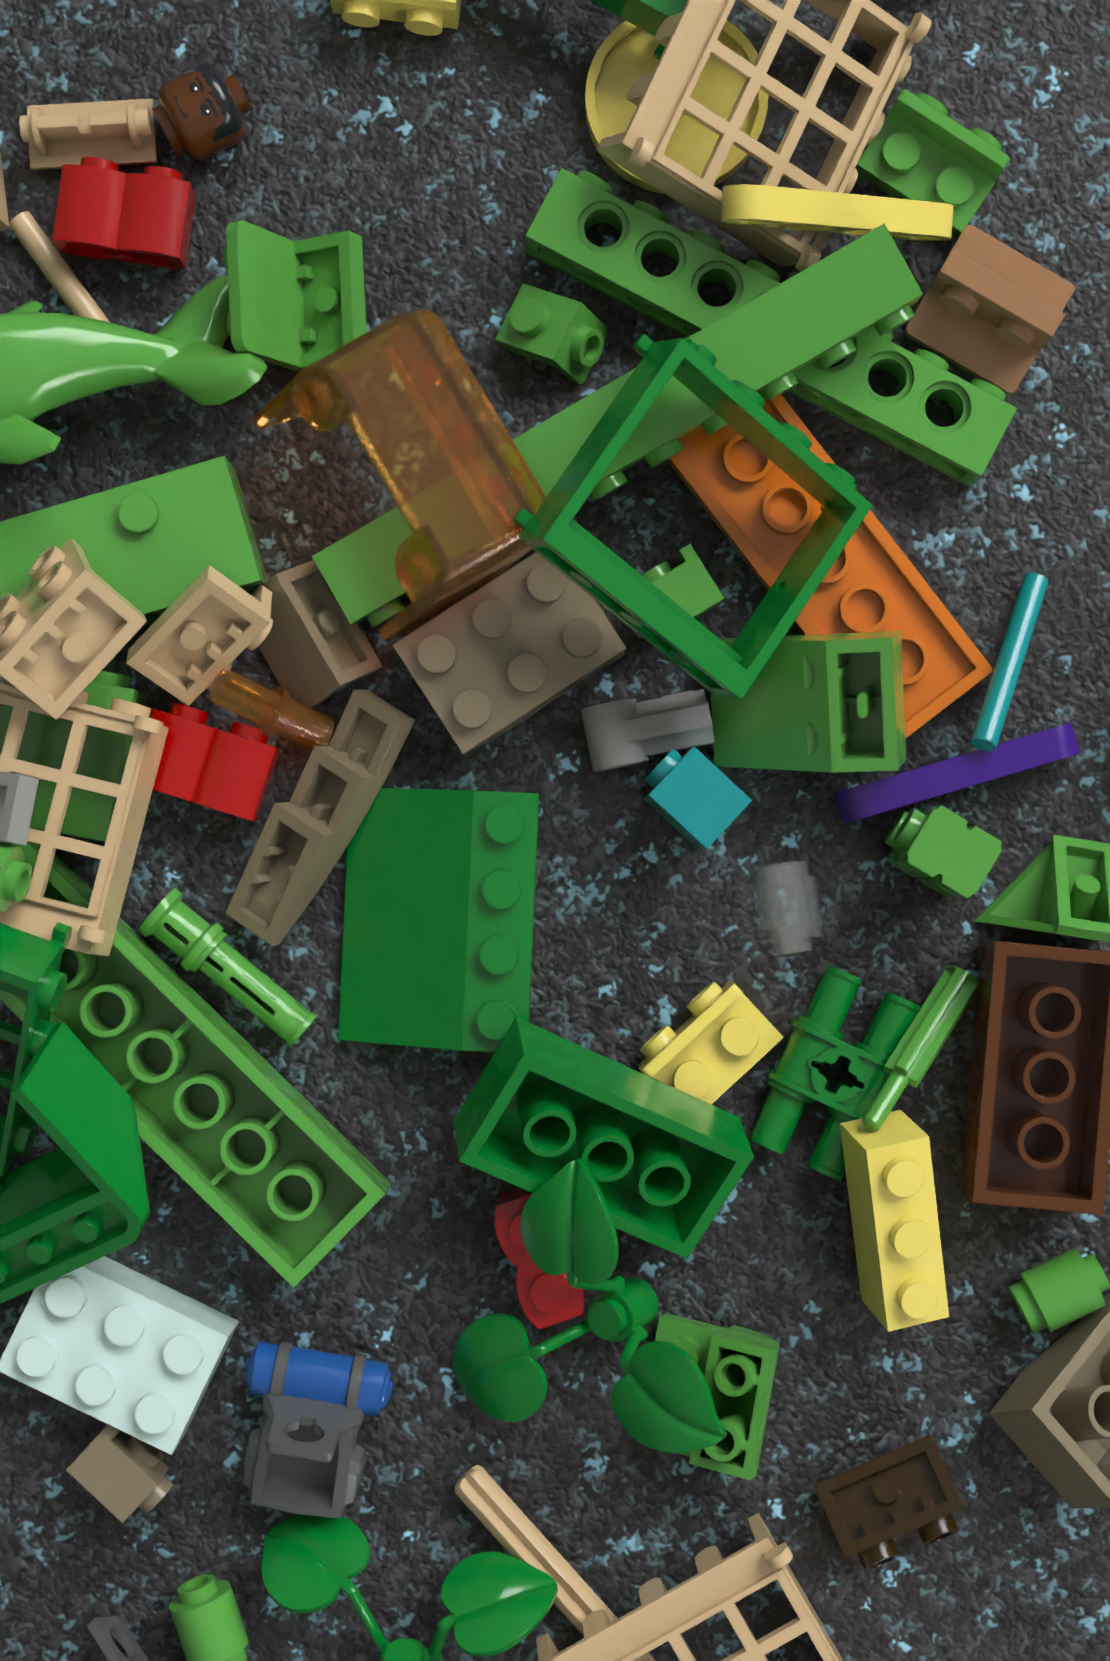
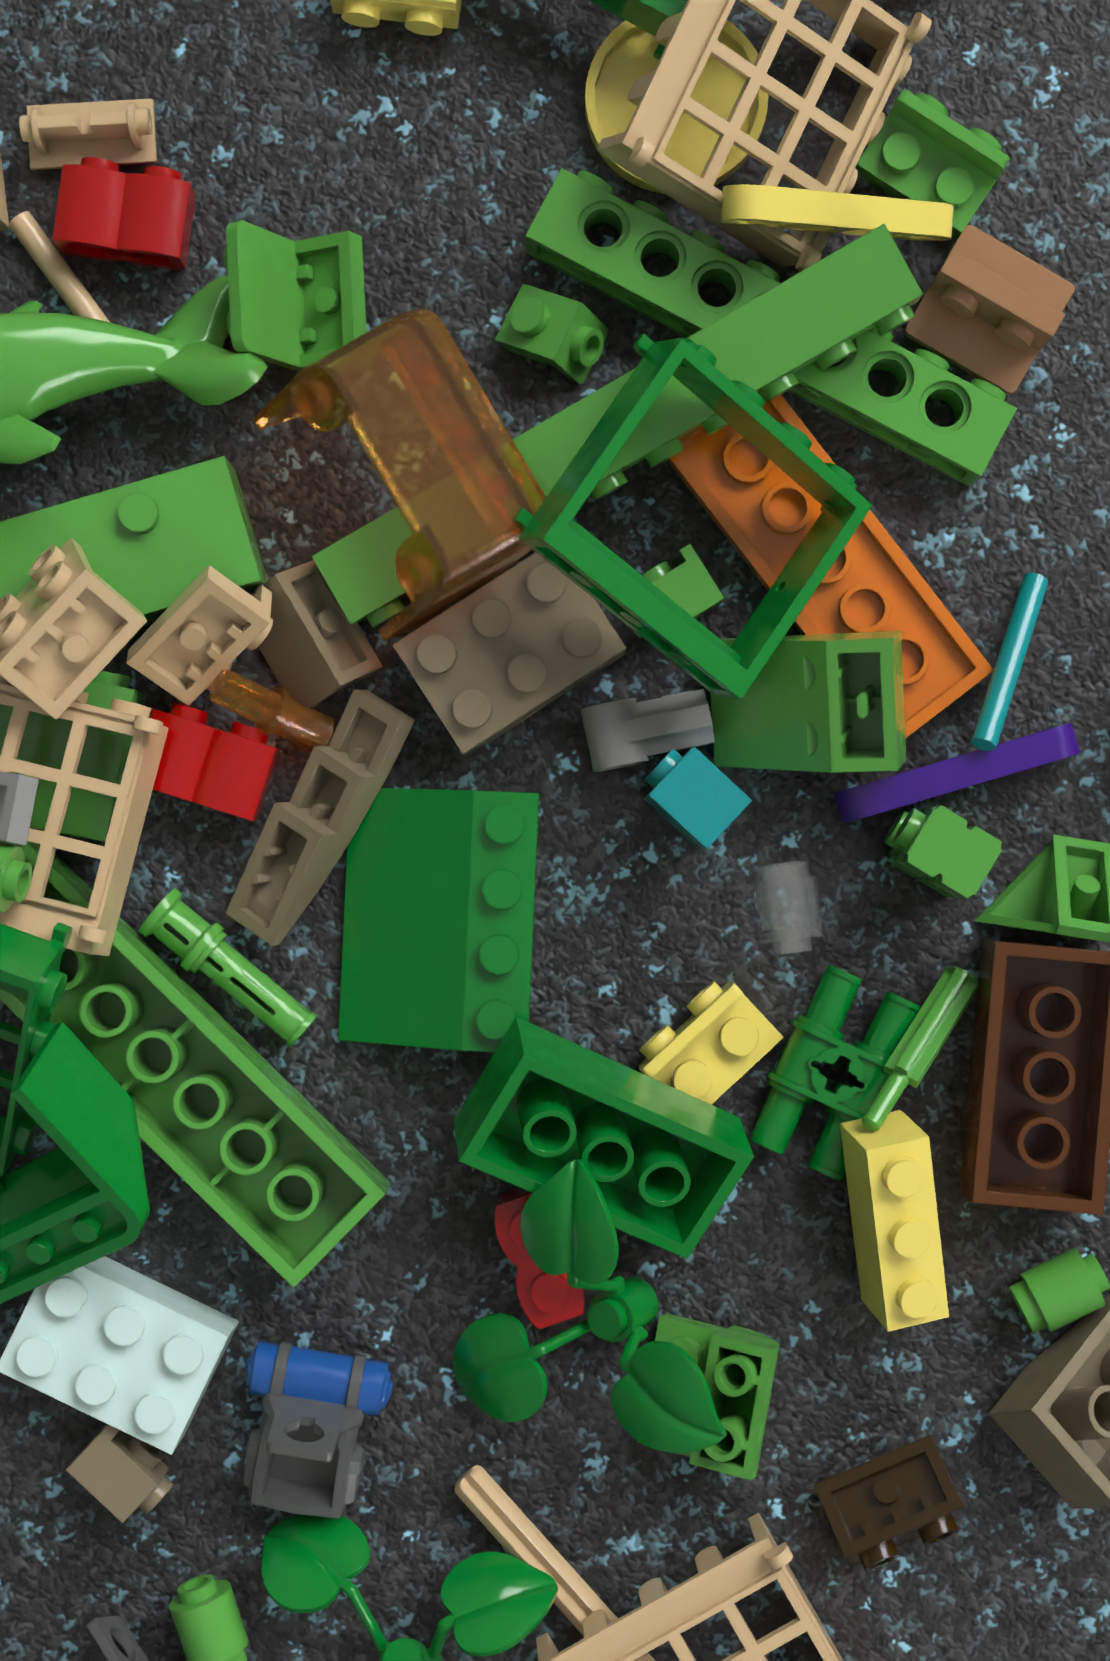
(202, 112): reddish brown head -> none

